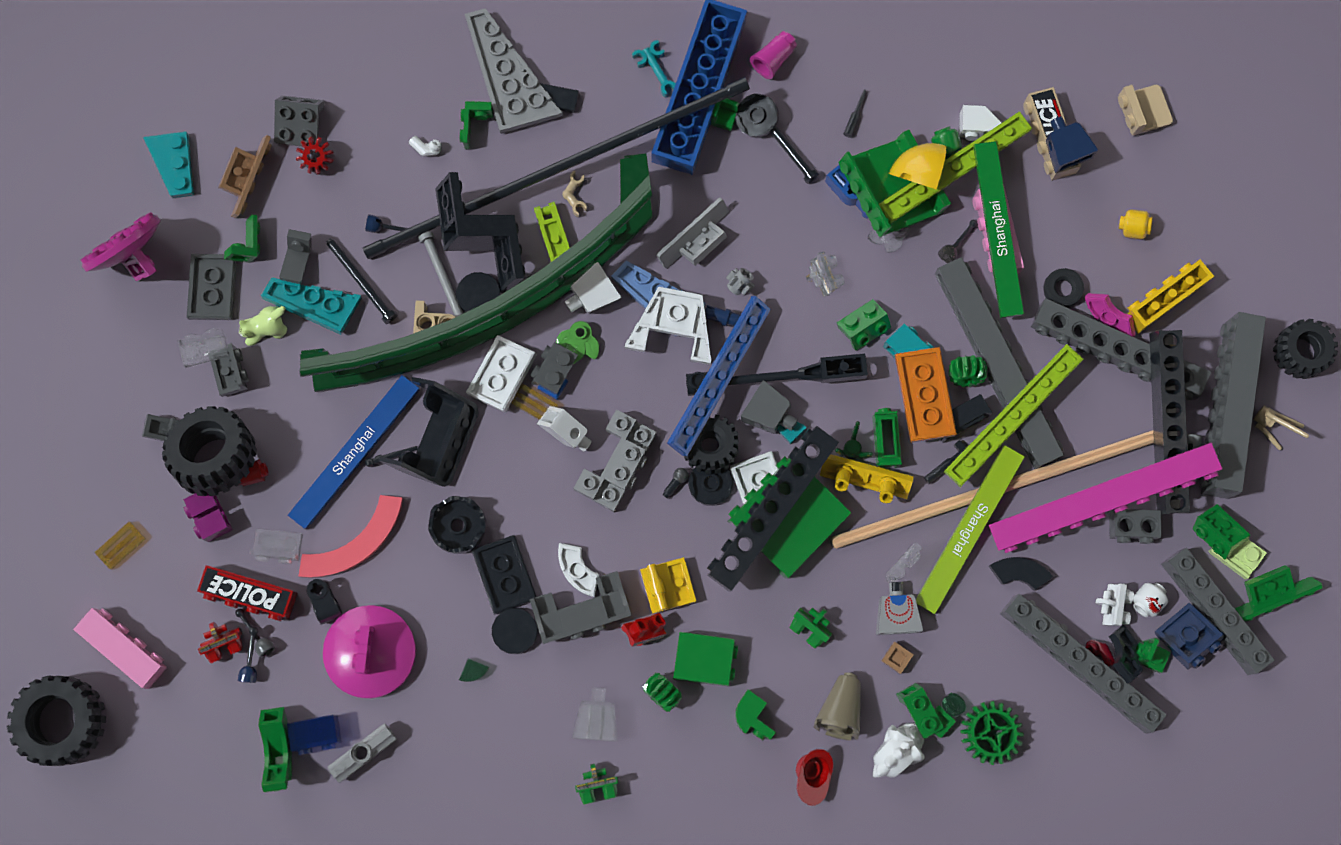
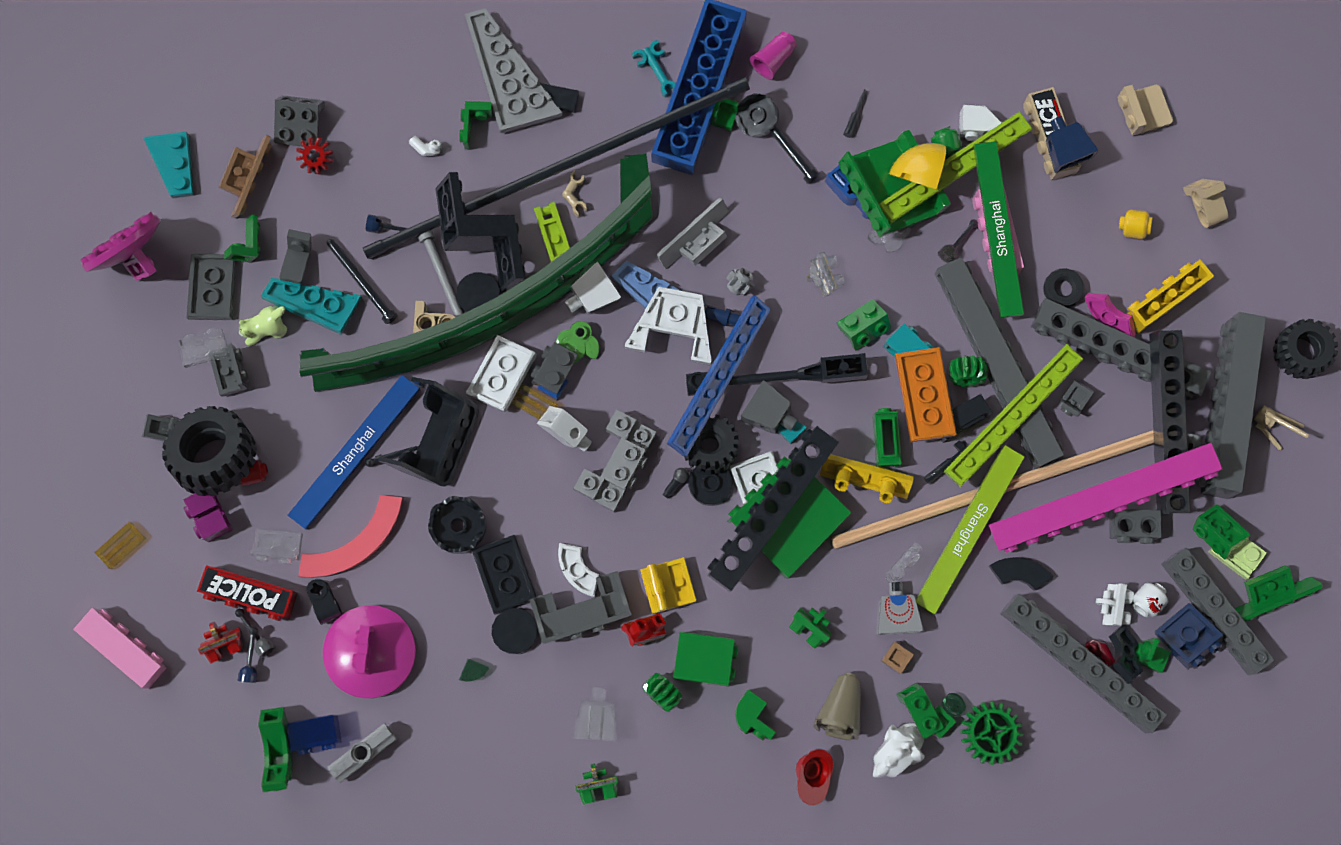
(27, 714): black tyre -> none
(853, 448): dark green plant -> none
(1075, 398): none -> dark grey bracket
(1208, 201): none -> tan tile

